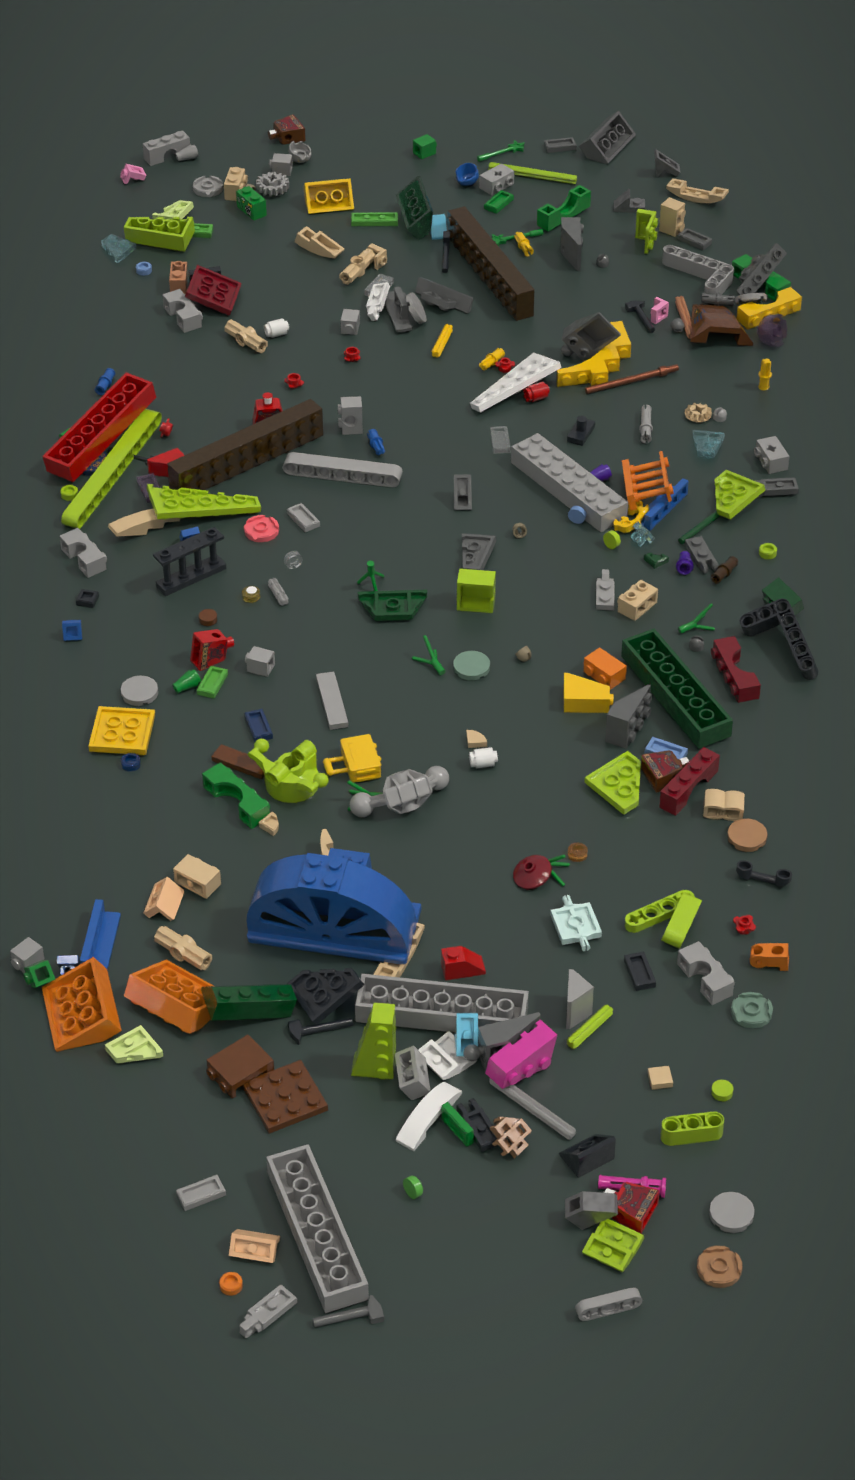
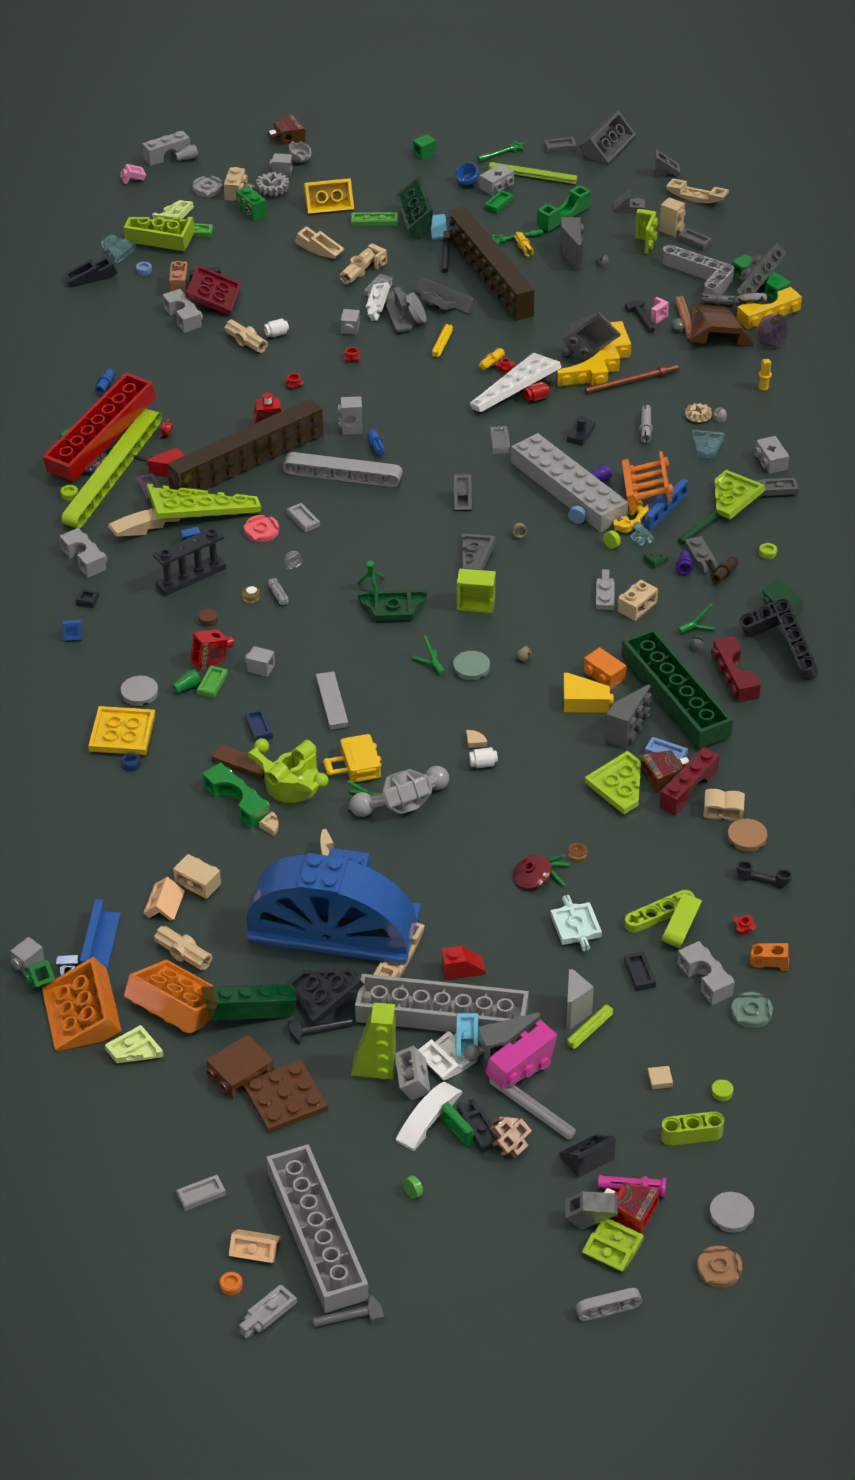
(91, 272): none -> black slope

